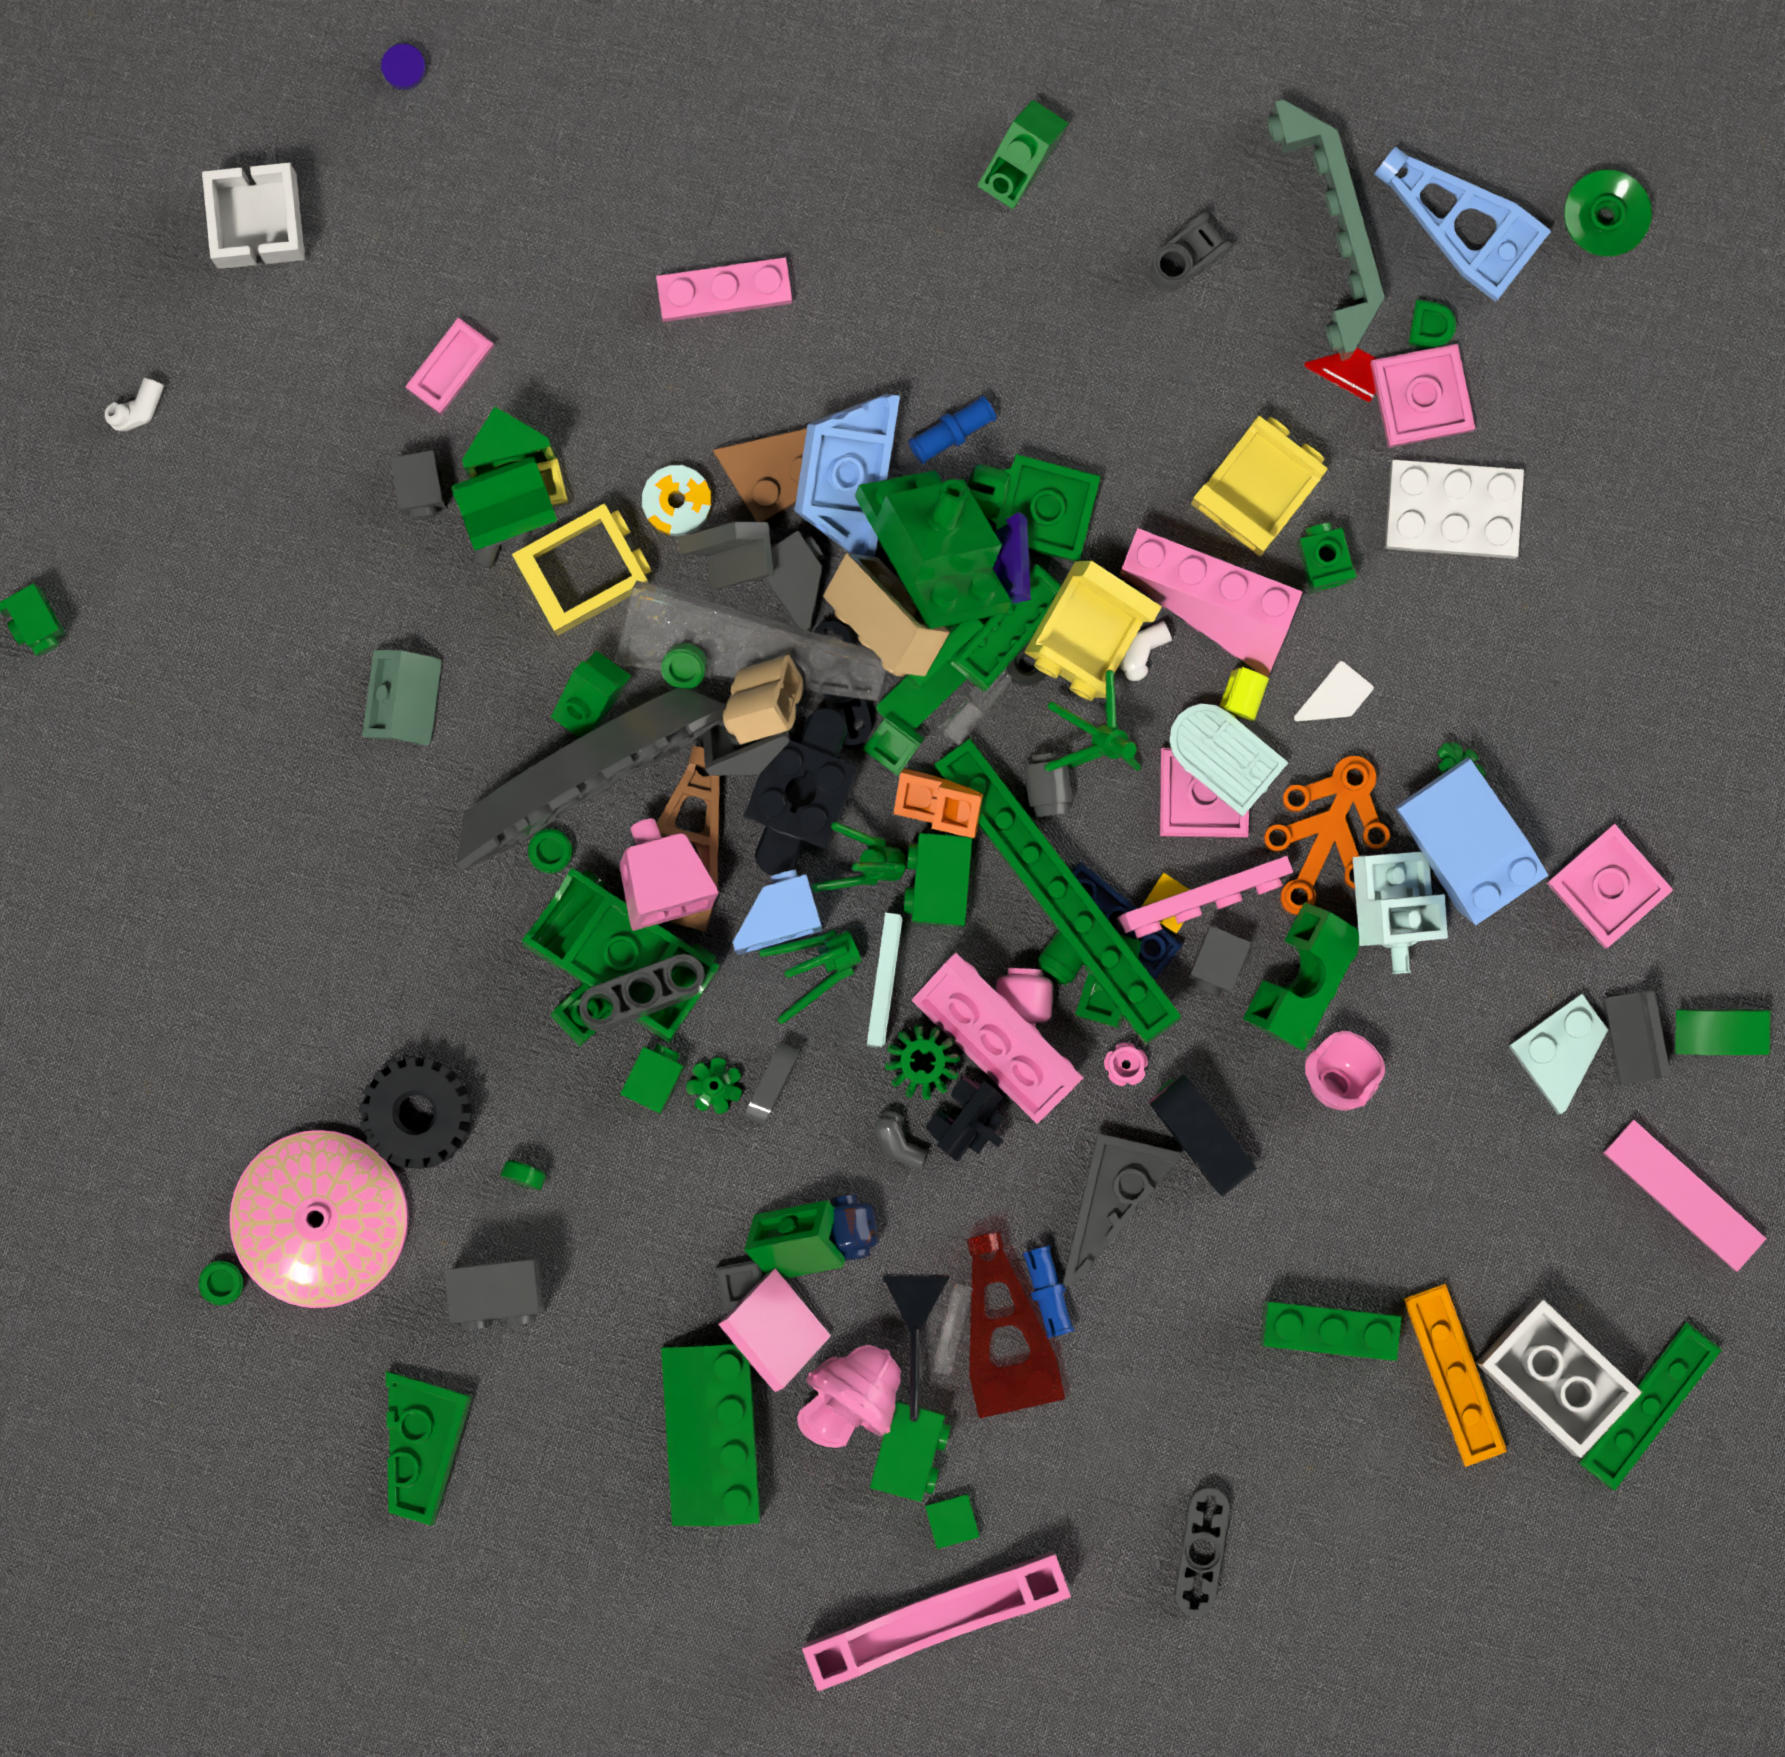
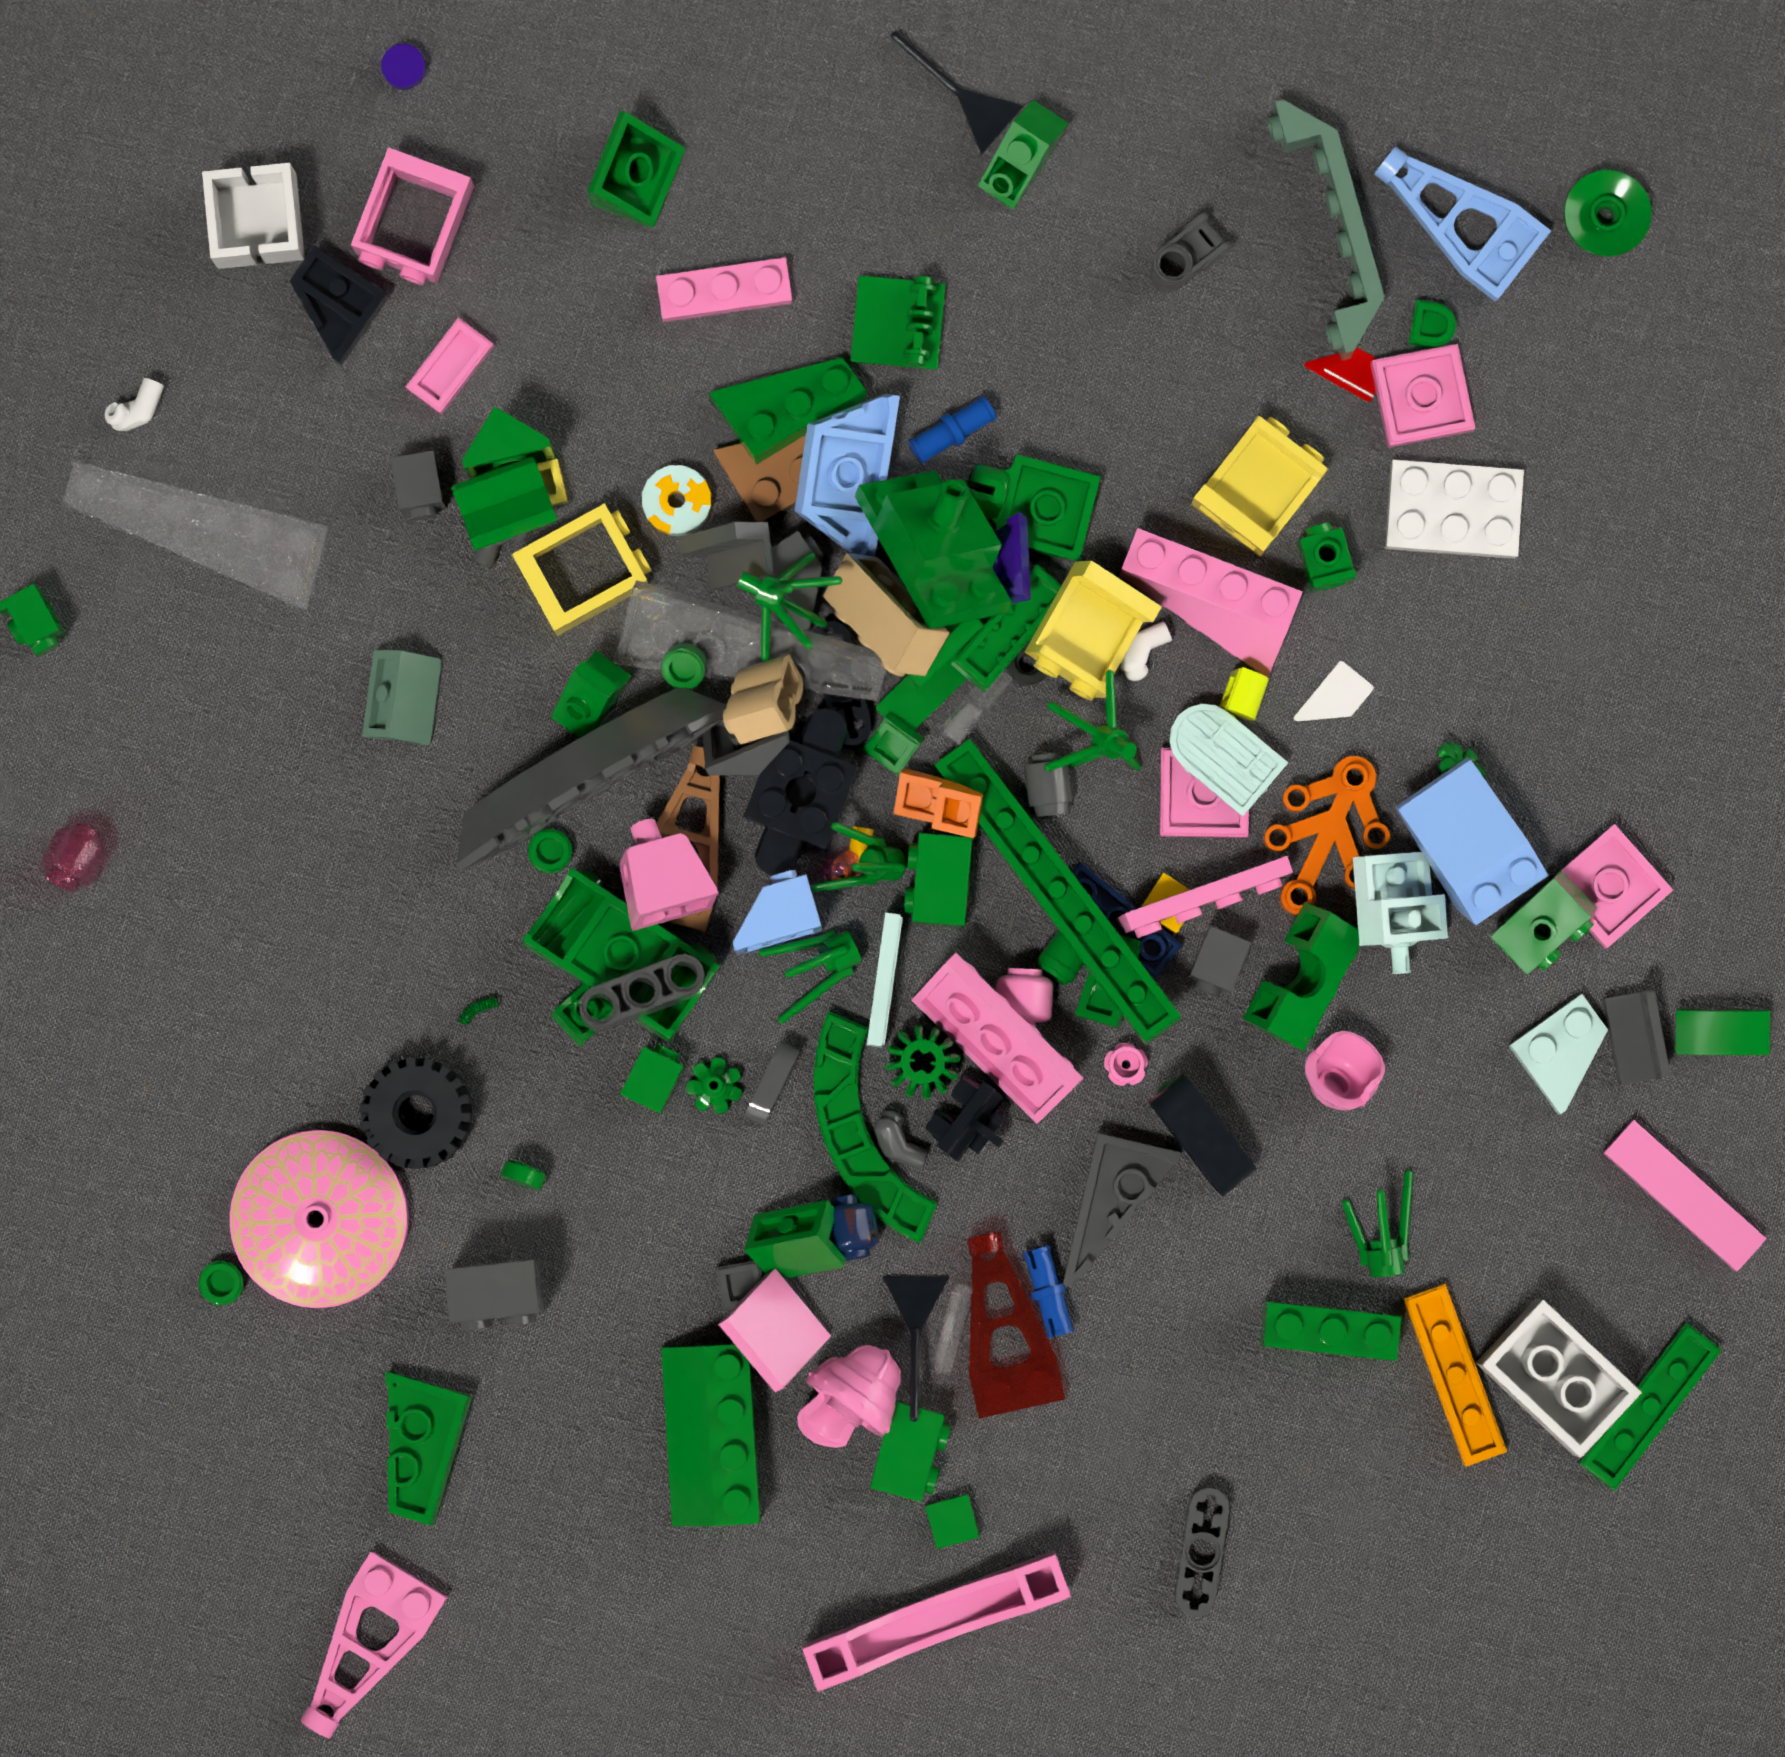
(73, 857): none -> clear pink head
(234, 539): none -> clear wing
(336, 301): none -> black wing
(397, 1595): none -> bright pink plate
(424, 174): none -> bright pink window
(468, 1015): none -> green leg
(635, 171): none -> green slope
(771, 596): none -> green plant
(777, 408): none -> green wing
(842, 865): none -> arm
(847, 1135): none -> green tile
(898, 322): none -> green hinge
(984, 114): none -> black piece
(1385, 1255): none -> green plant
(1544, 923): none -> brick

